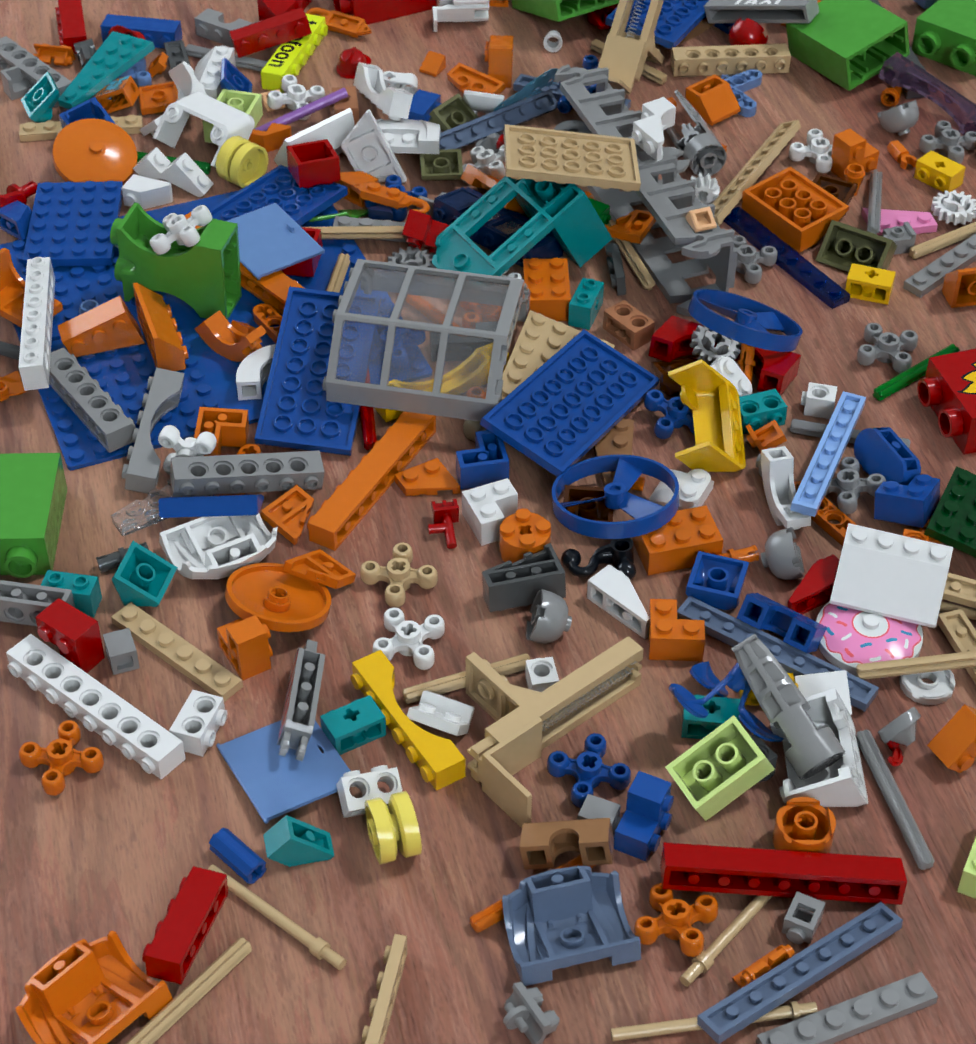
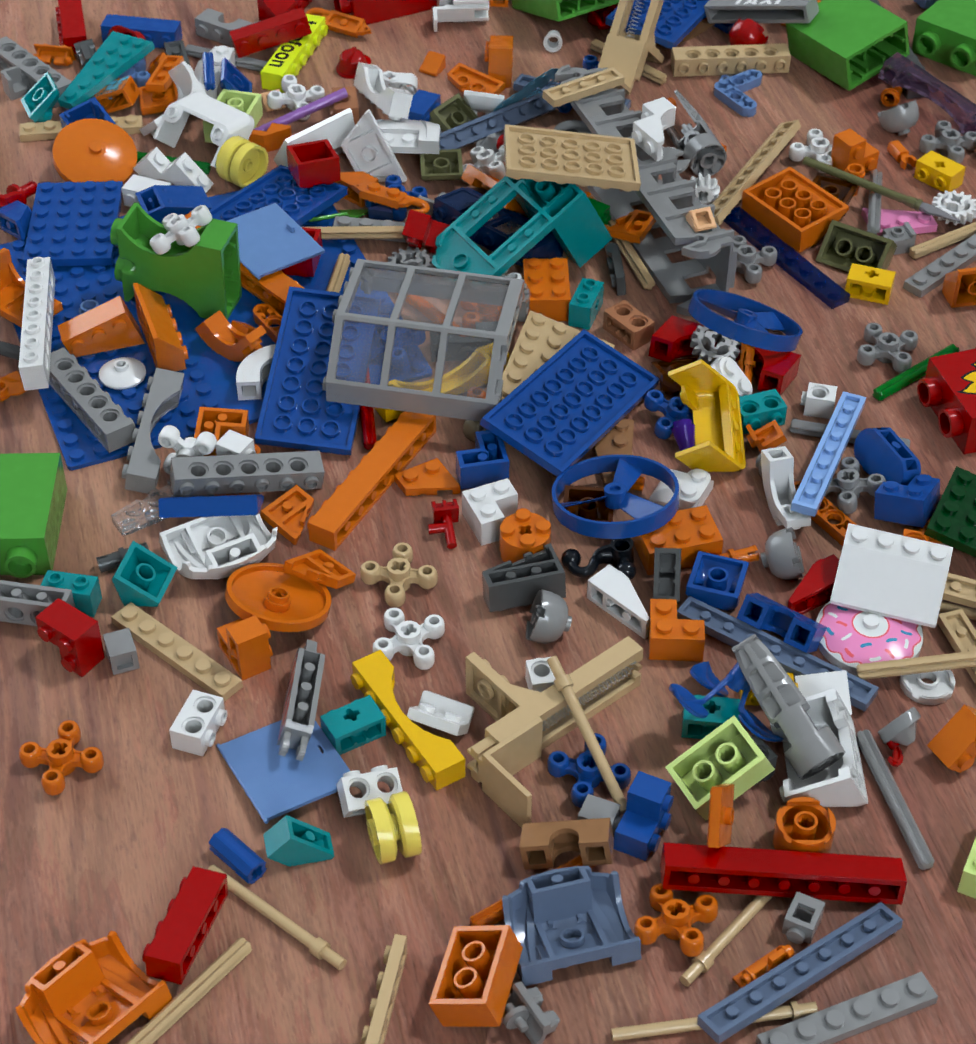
(96, 706): white brick -> none
(122, 373): none -> white dish
(160, 78): none -> orange plate
(167, 199): none -> blue slope
(208, 71): none -> blue axle
(235, 443): none -> white brick
(458, 680): tan axle -> none
(476, 976): none -> orange brick
(564, 684): none -> tan bar
(583, 87): none -> tan plate
(667, 573): none -> dark grey brick
(684, 433): none -> dark purple cone
(713, 99): orange slope -> none
(720, 815): none -> orange plate
(909, 201): none -> olive piece

